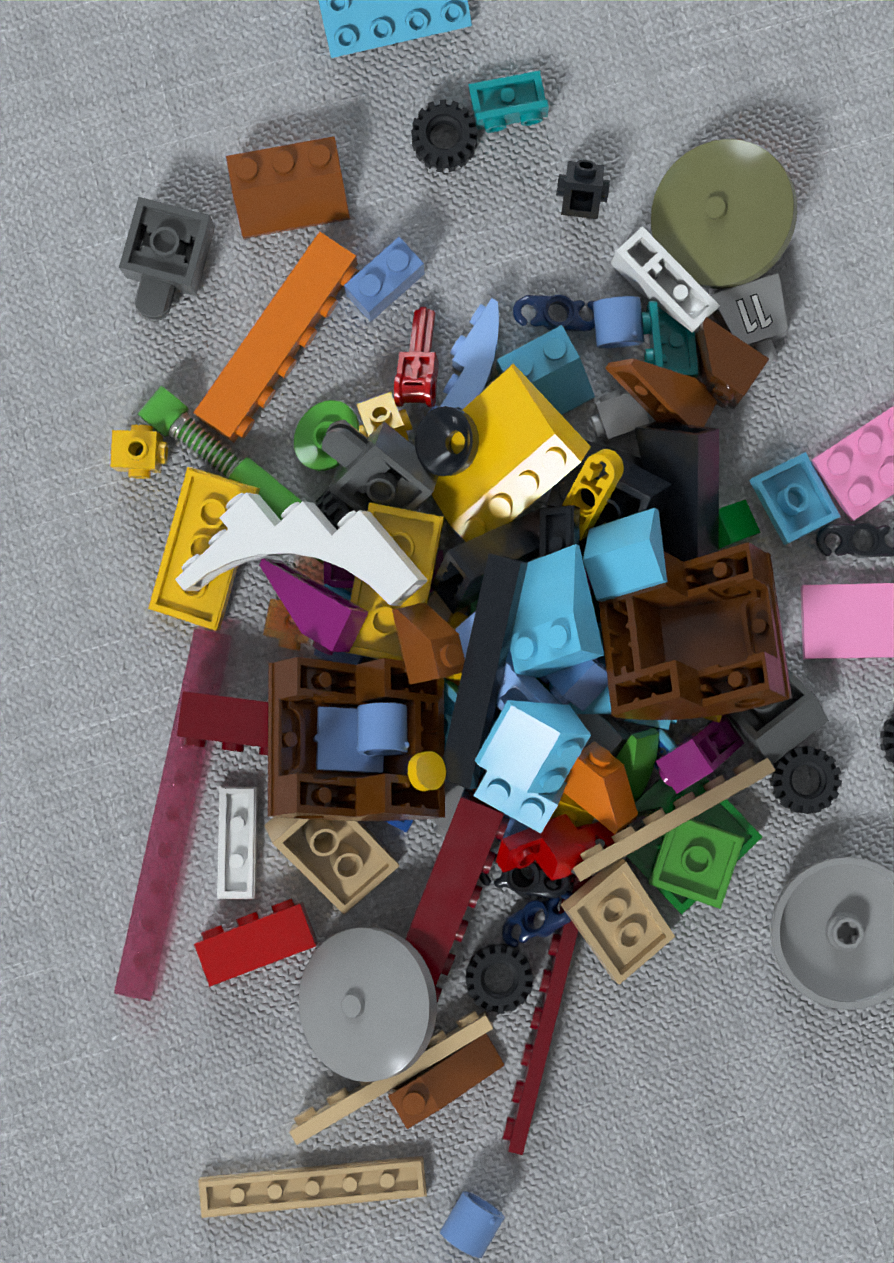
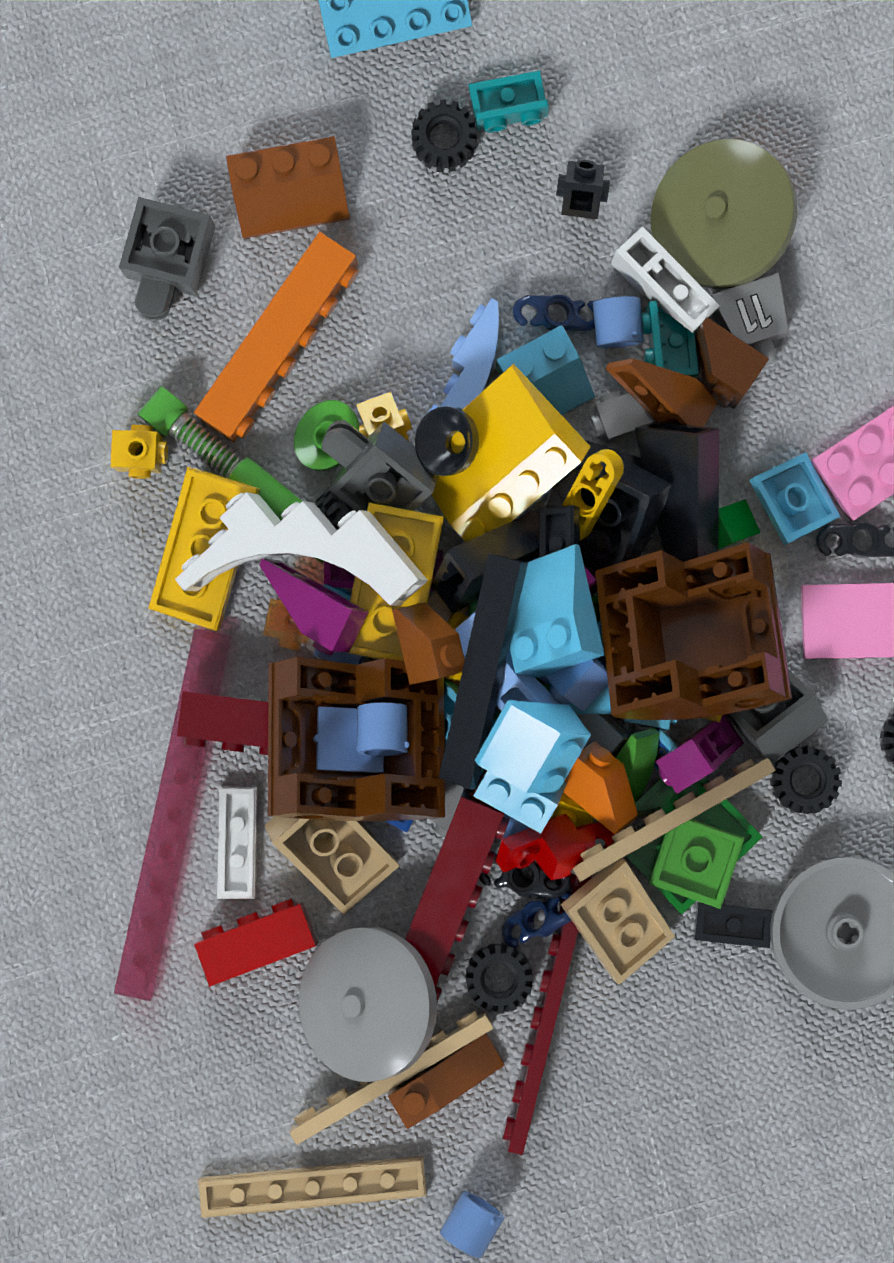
(384, 279): medium blue brick -> none
(419, 367): red connector -> none
(426, 771): yellow tile -> none
(625, 555): medium azure slope -> none
(733, 925): none -> black plate

